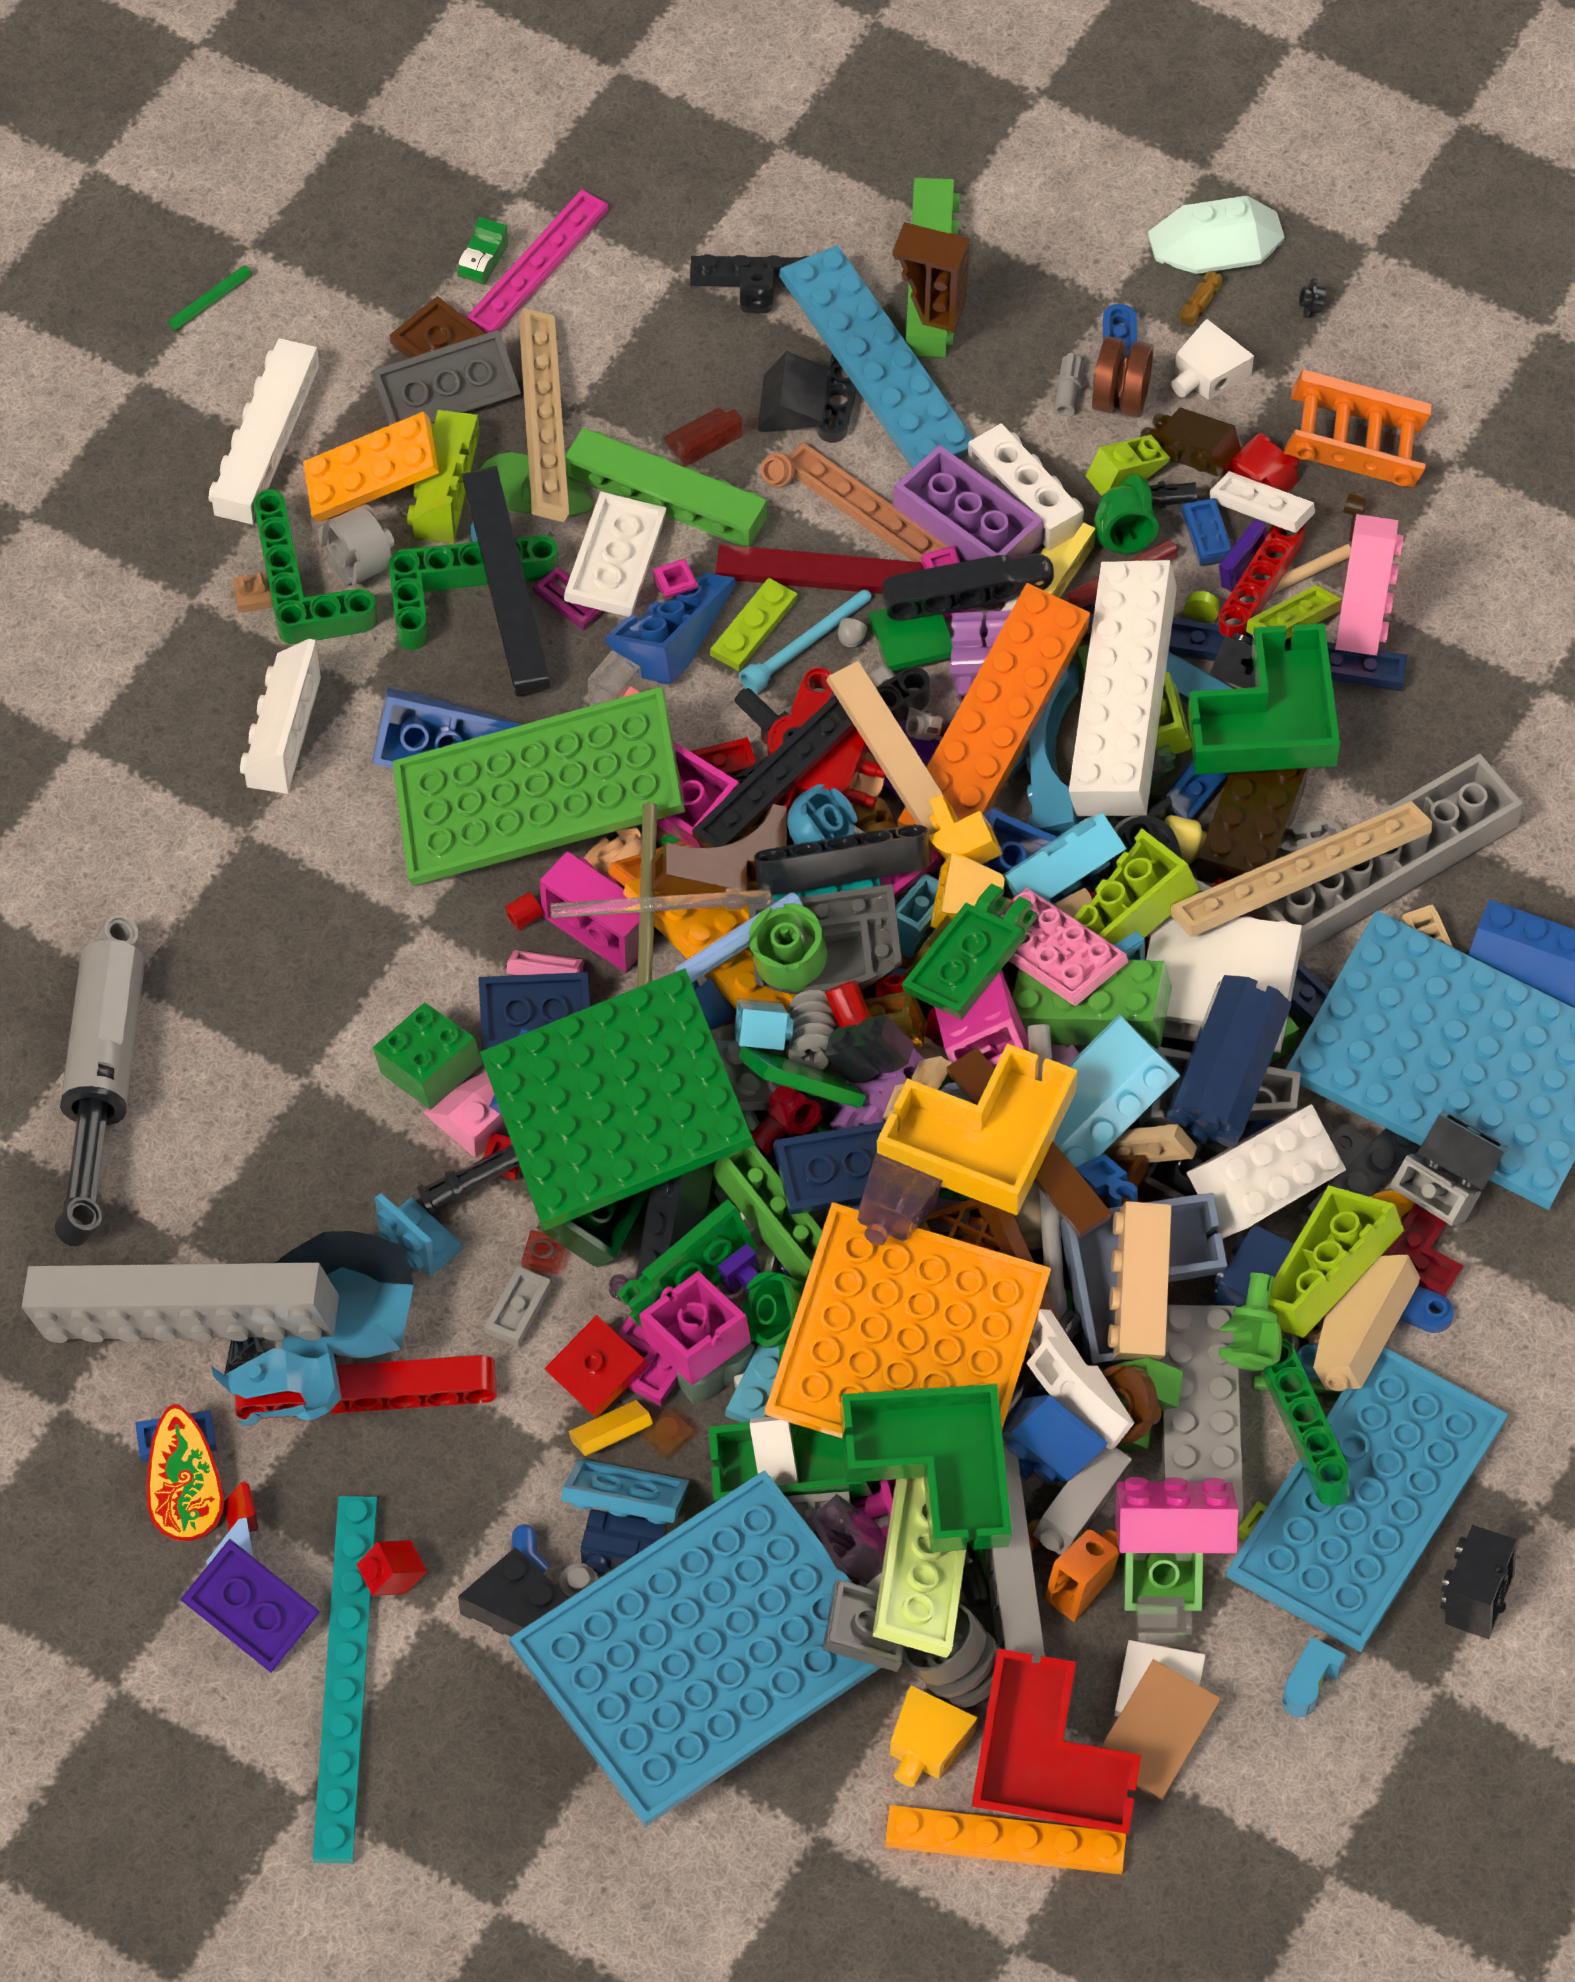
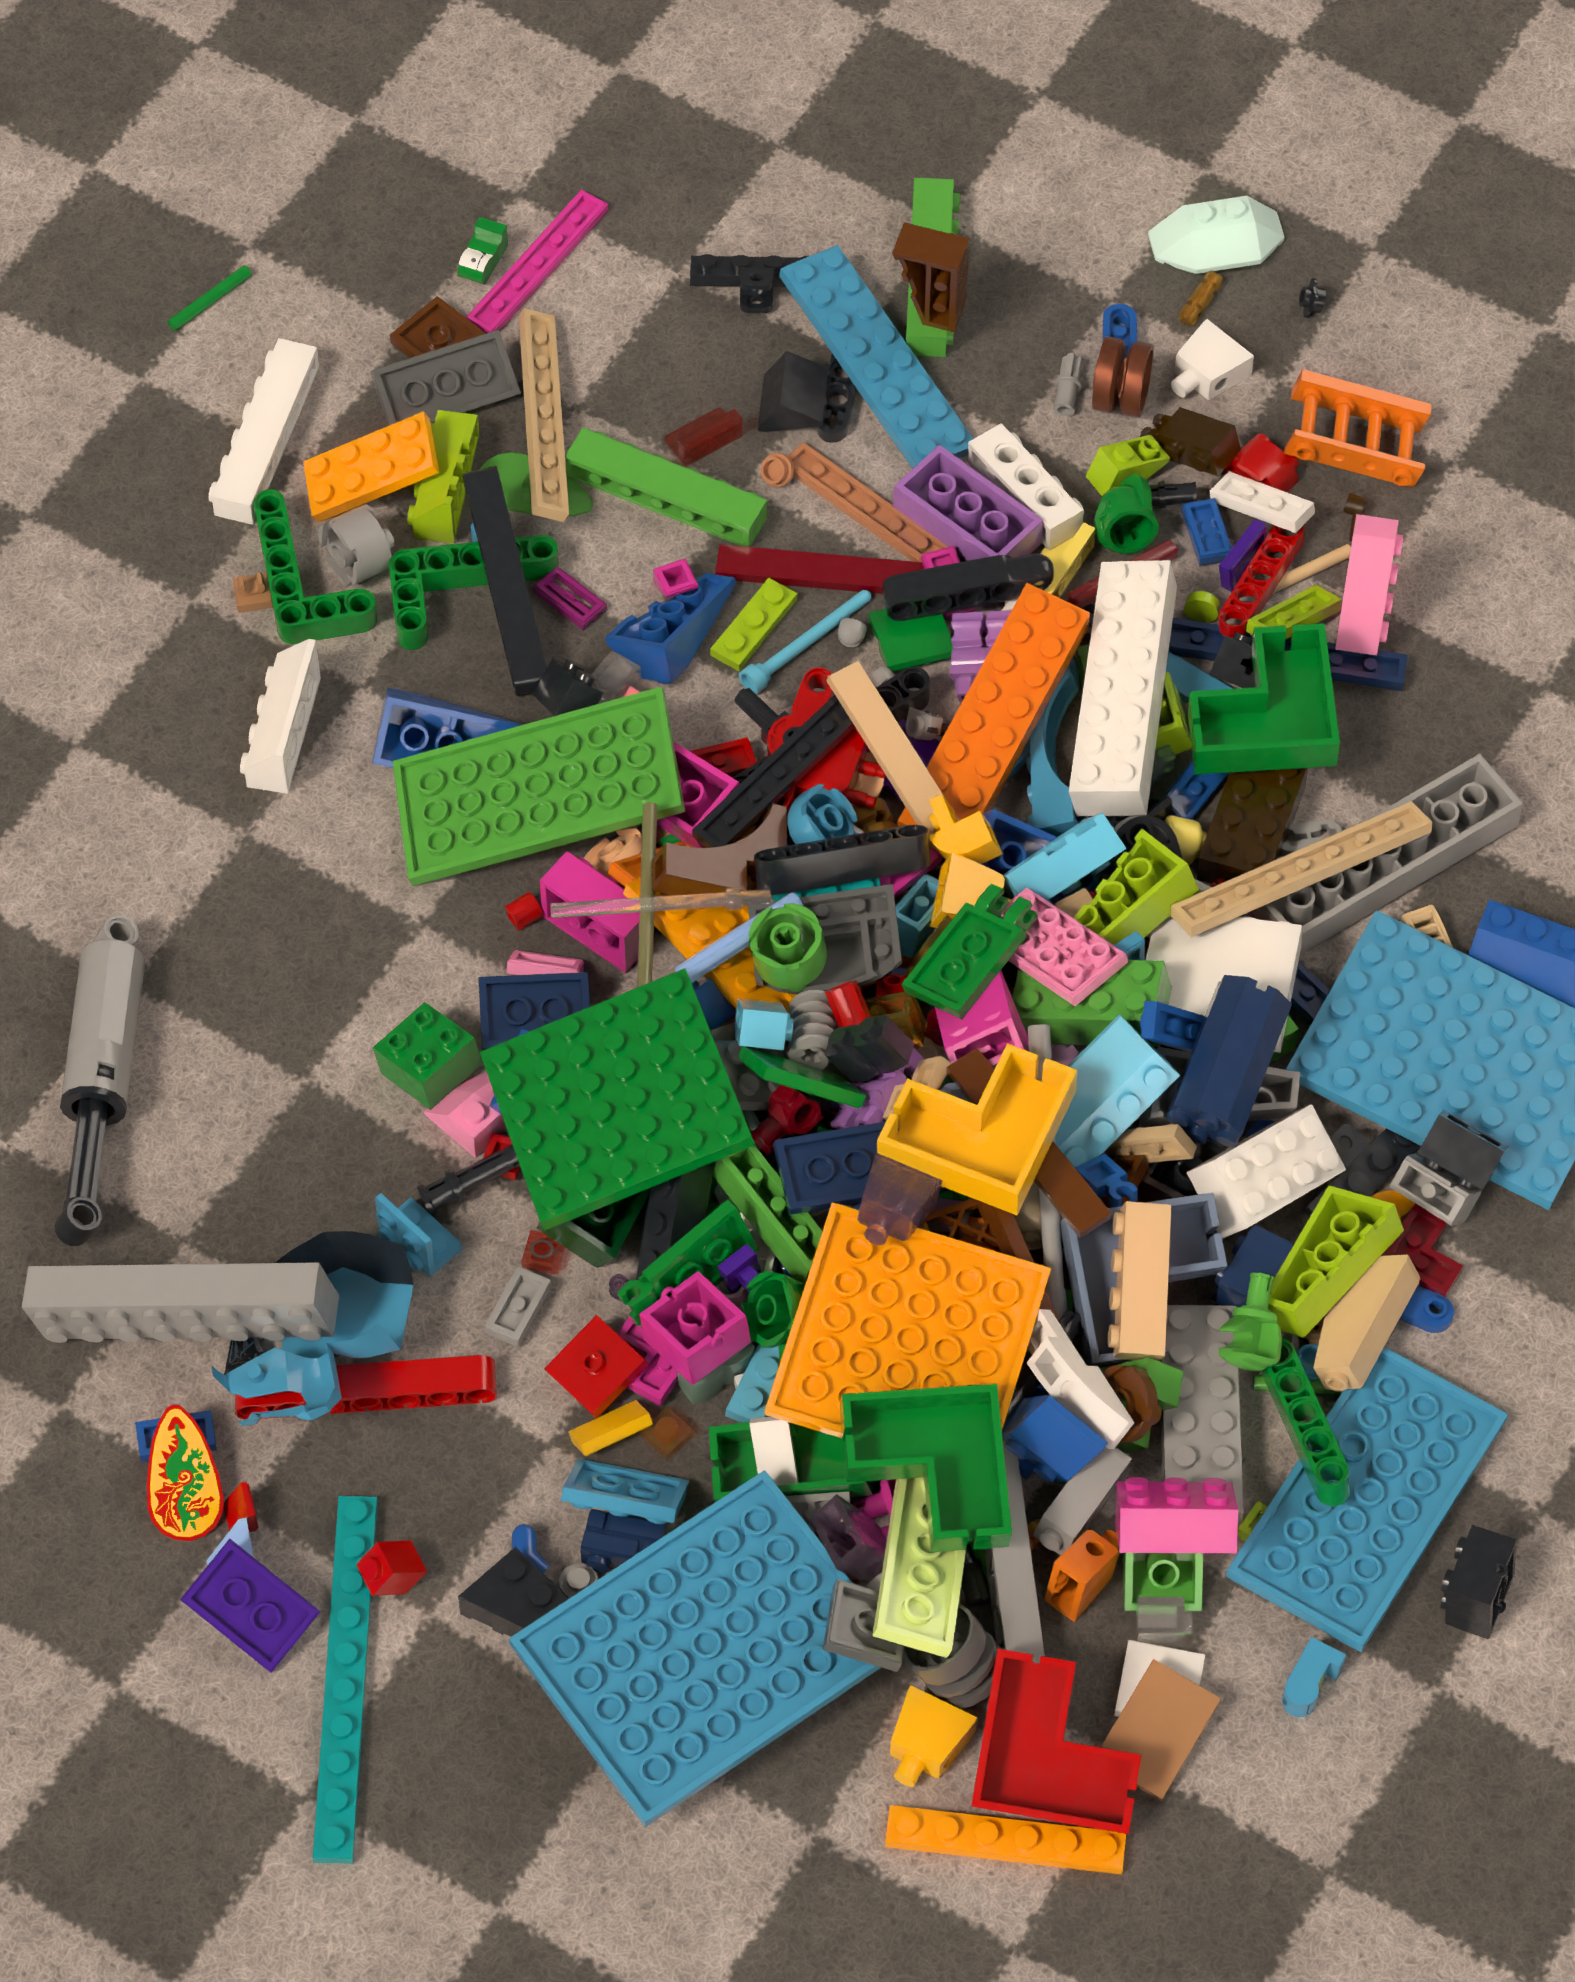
(567, 688): none -> black brick
(615, 554): white plate -> none
(1170, 1025): none -> blue plate

